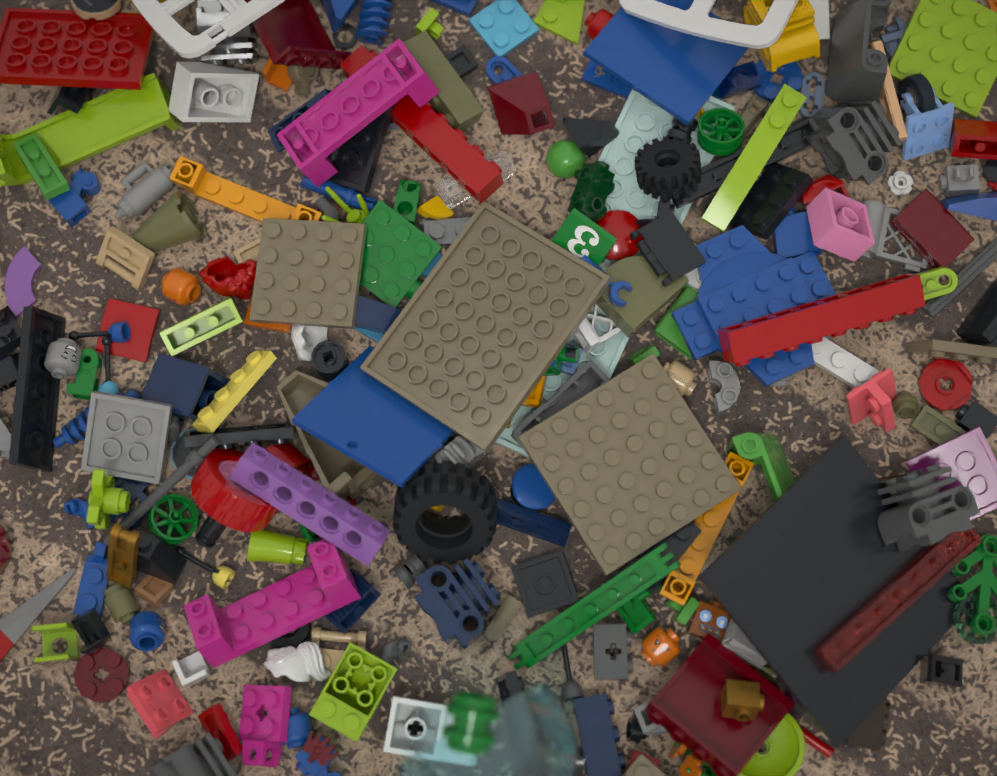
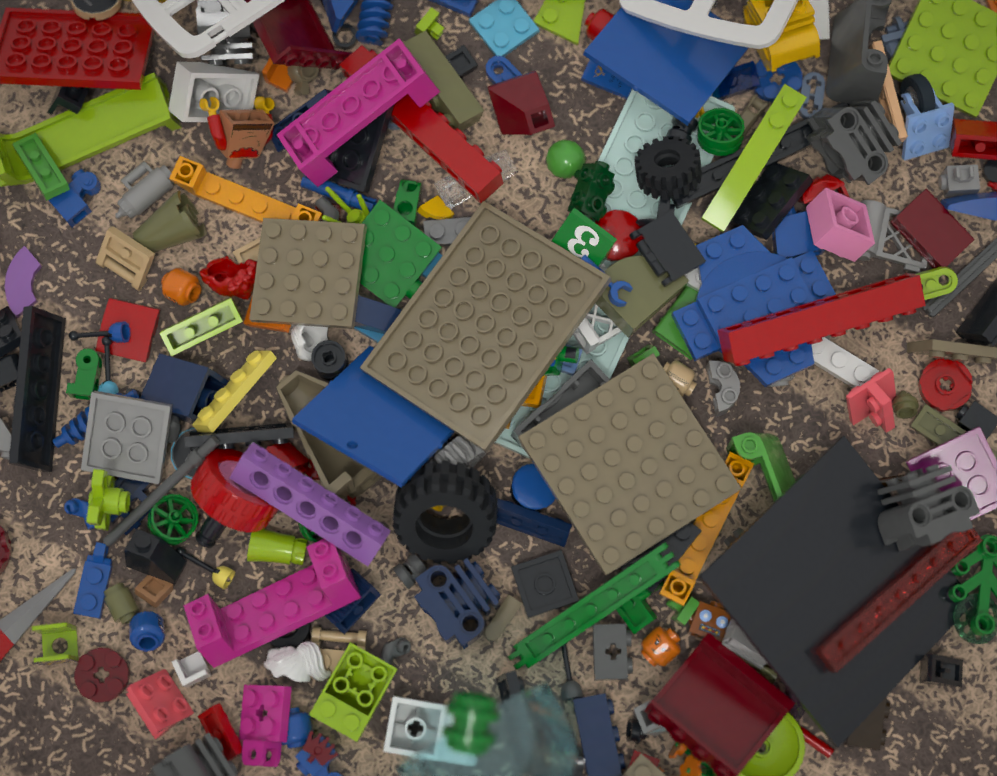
(63, 358): light grey head -> none
(91, 630): black plate -> none
(122, 555): pearl gold plate -> none
(240, 132): none -> torso
(590, 134): black slope -> none
(741, 700): pearl gold brick -> none
(898, 189): white plate -> none

